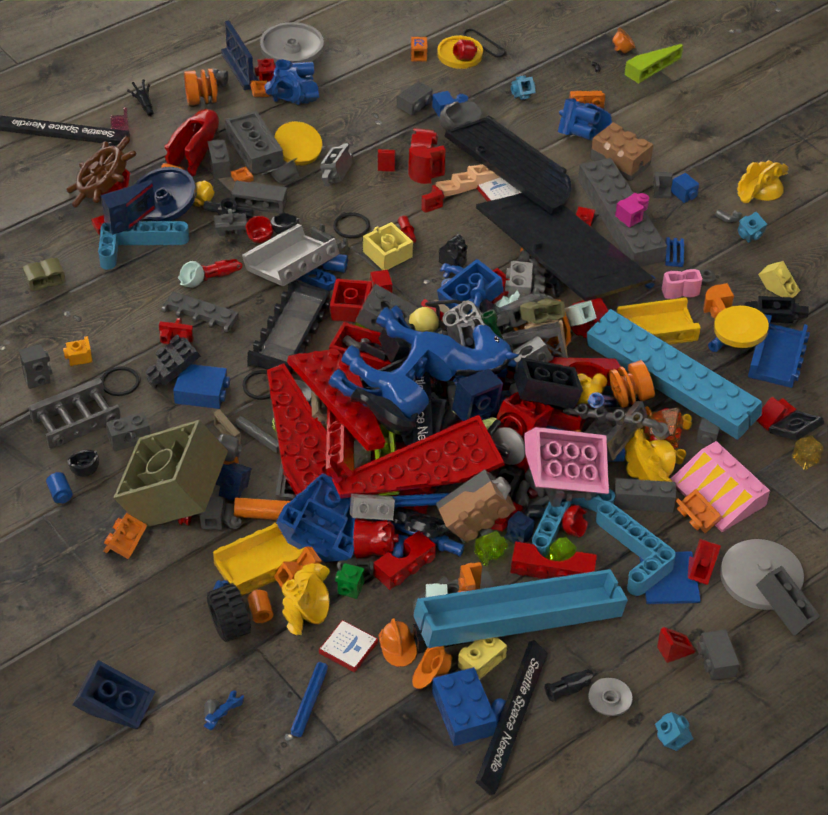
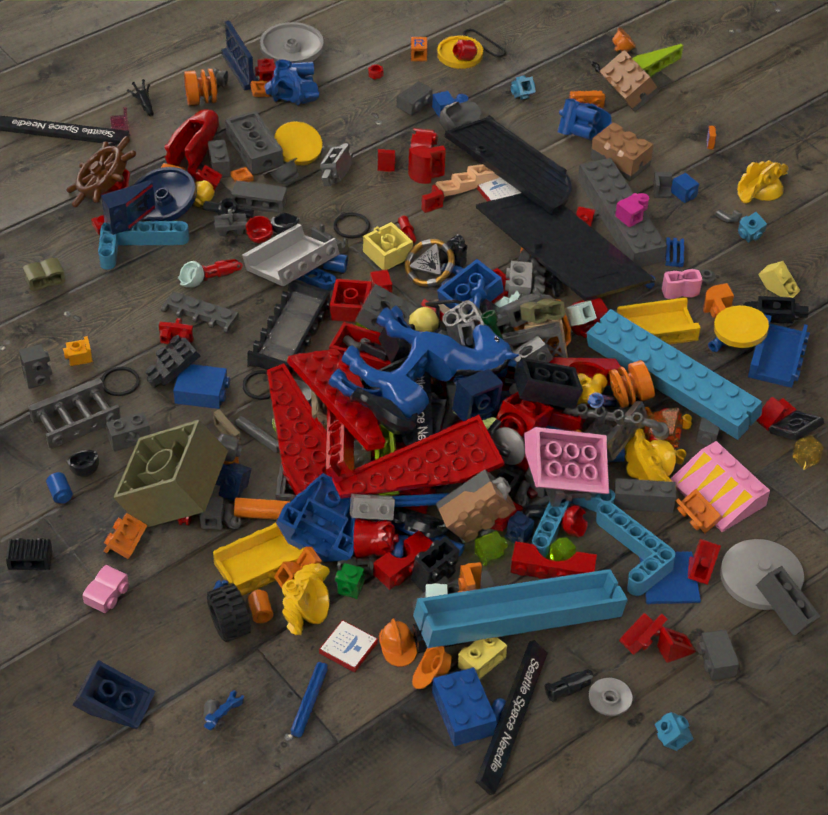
(29, 554): none -> black brick
(105, 589): none -> bright pink brick
(209, 175): none -> red bracket
(375, 71): none -> red tile
(429, 262): none -> piece
(435, 563): none -> black brick
(629, 80): none -> medium nougat piece
(641, 631): none -> red bracket
(711, 137): none -> orange tile

